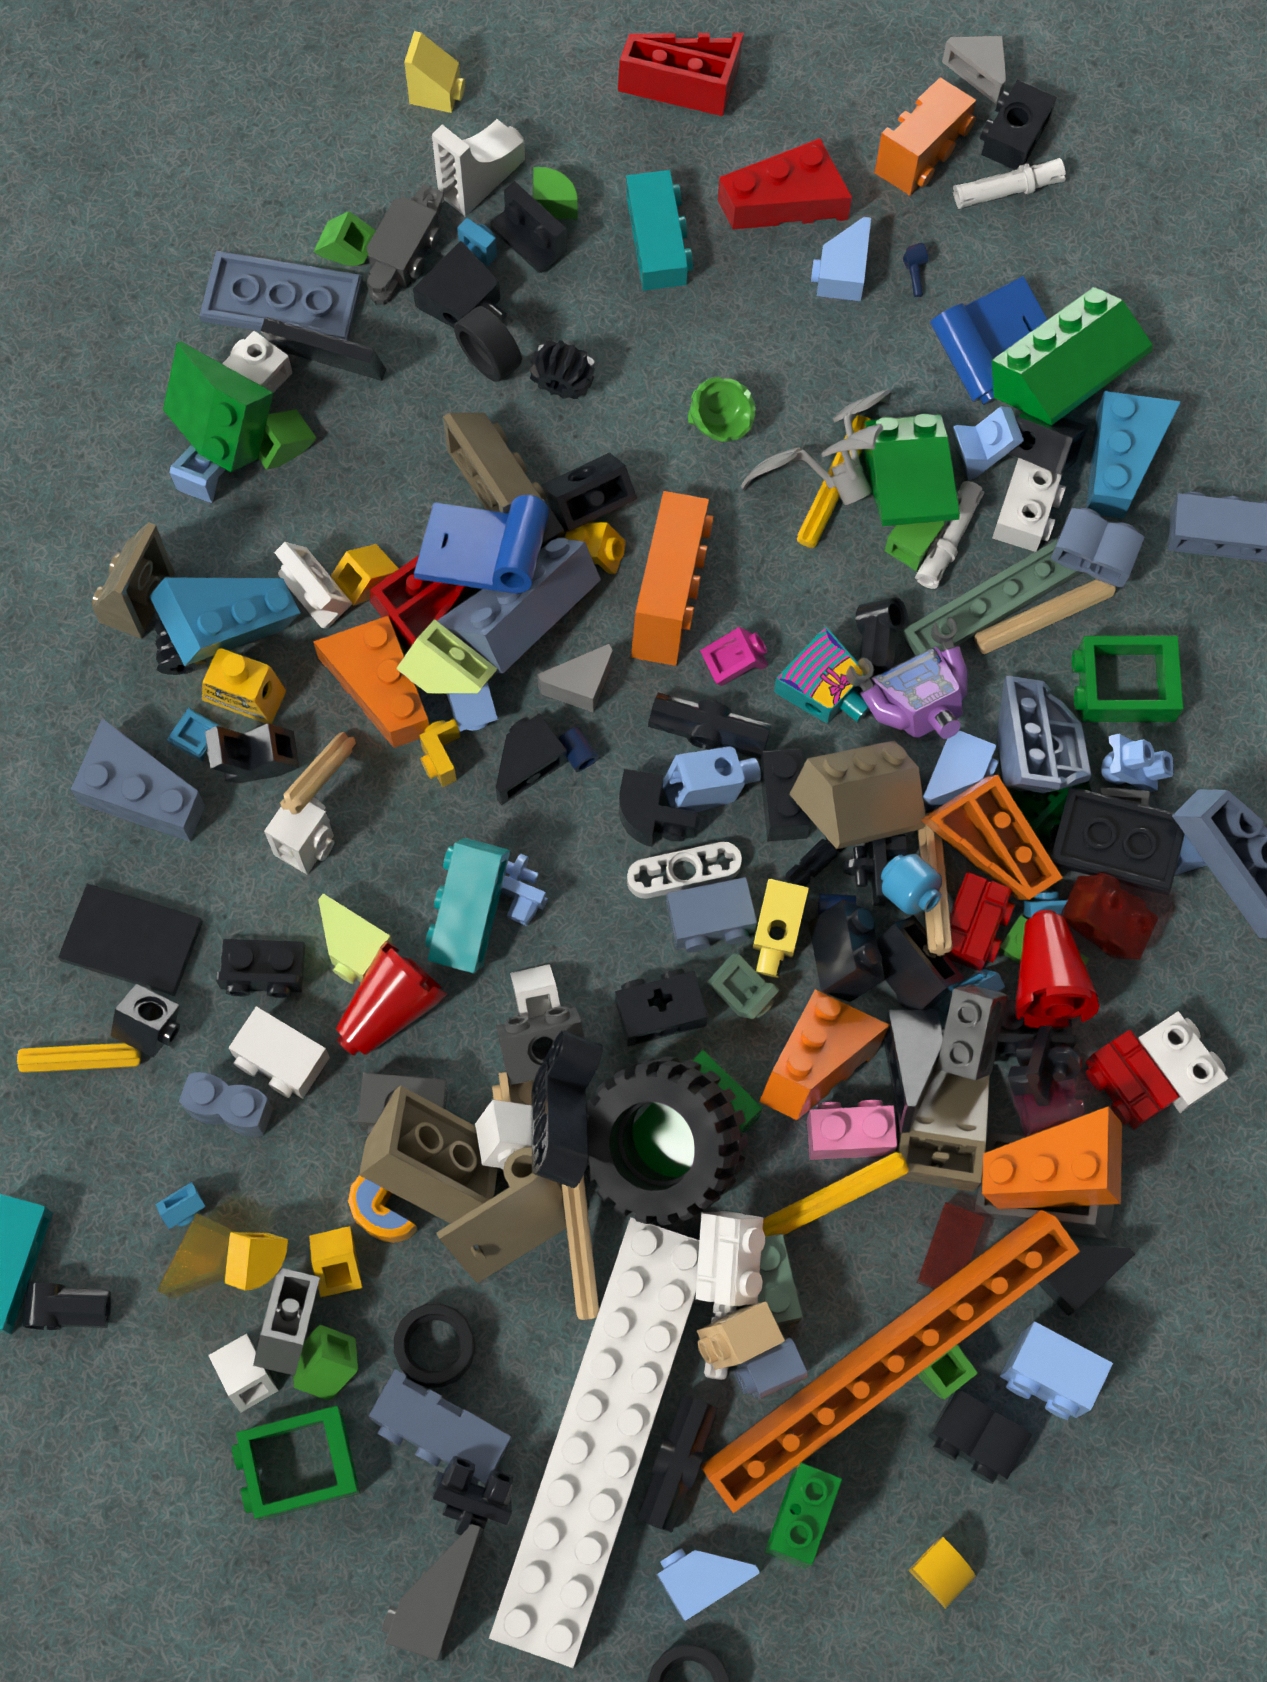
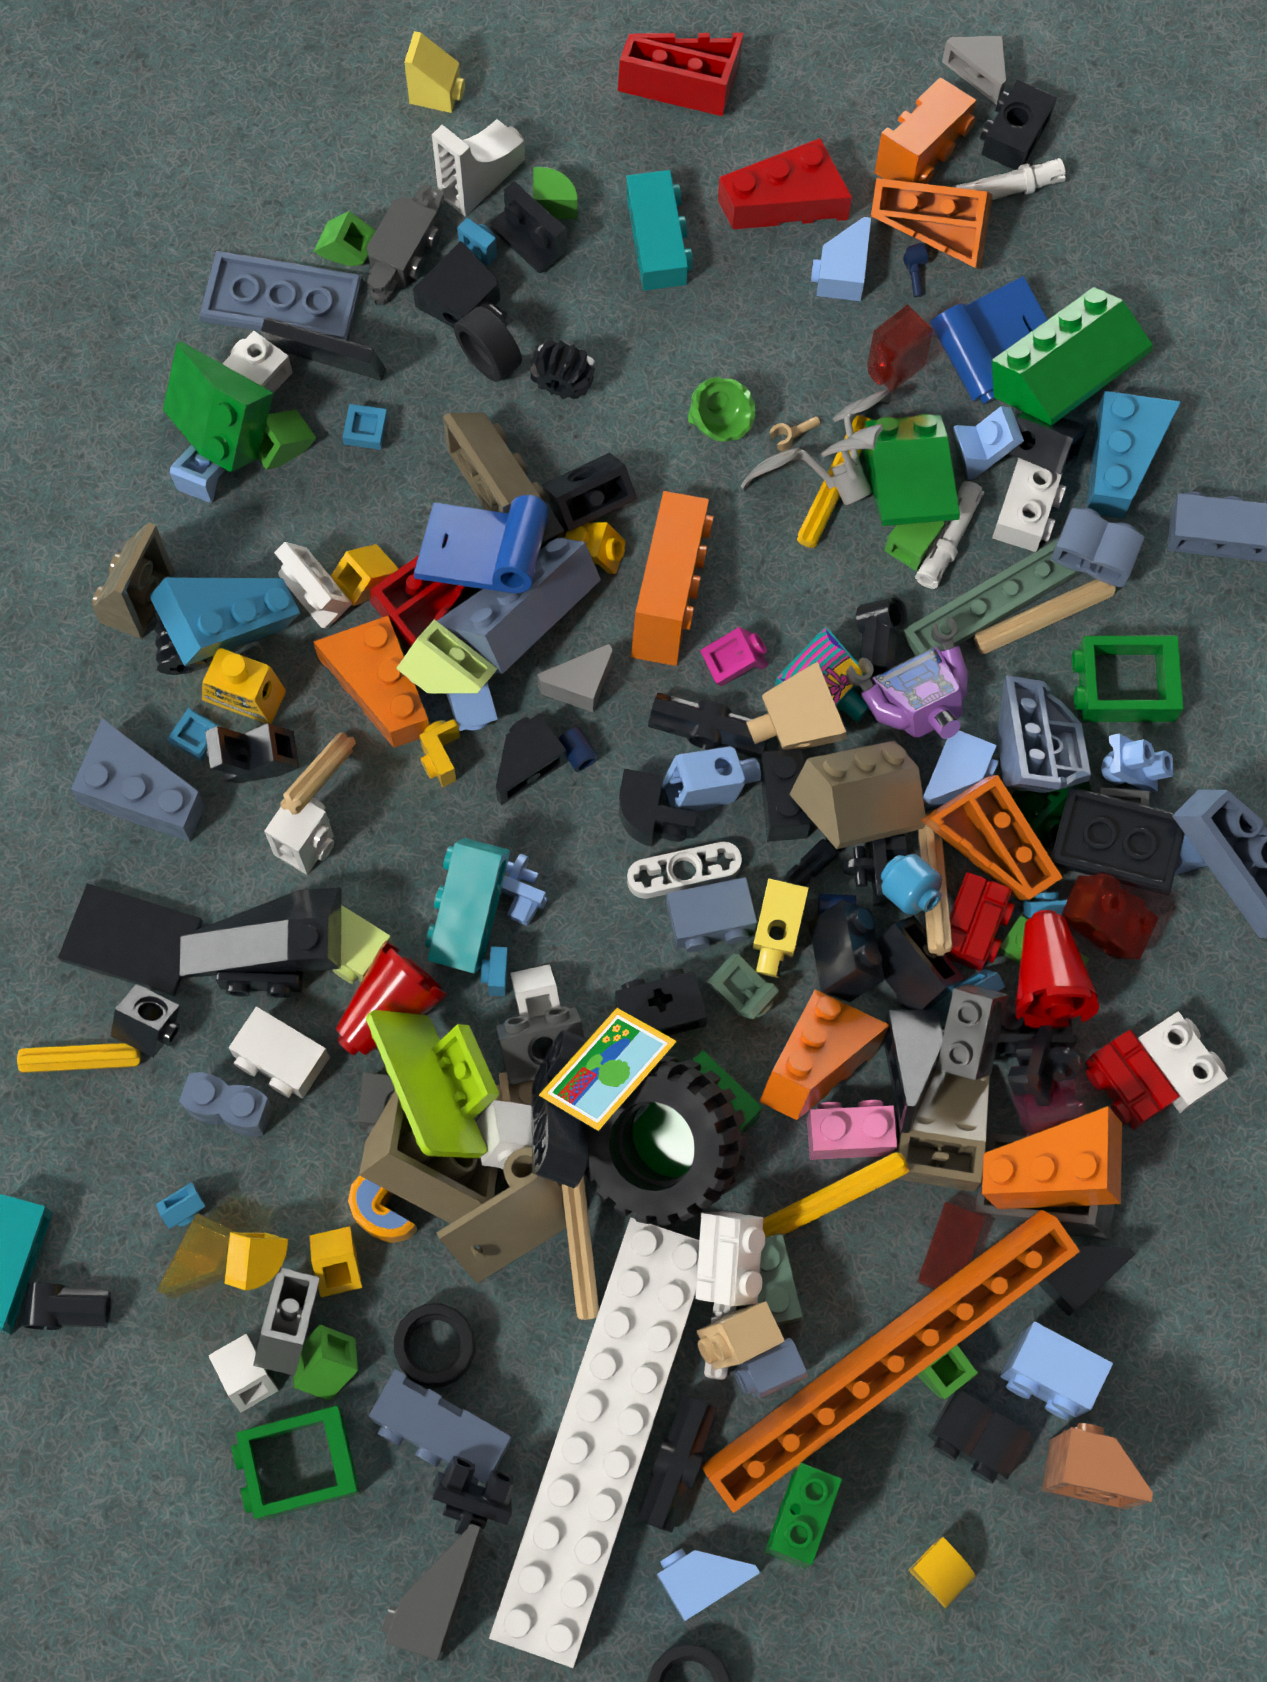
(278, 936): none -> black wedge
(365, 426): none -> dark azure plate
(436, 1080): none -> lime bracket
(495, 971): none -> dark azure plate
(607, 1068): none -> sticker
(792, 432): none -> tan hand
(799, 713): none -> tan torso
(899, 348): none -> clear red brick
(937, 215): none -> orange wedge
(1093, 1469): none -> nougat slope

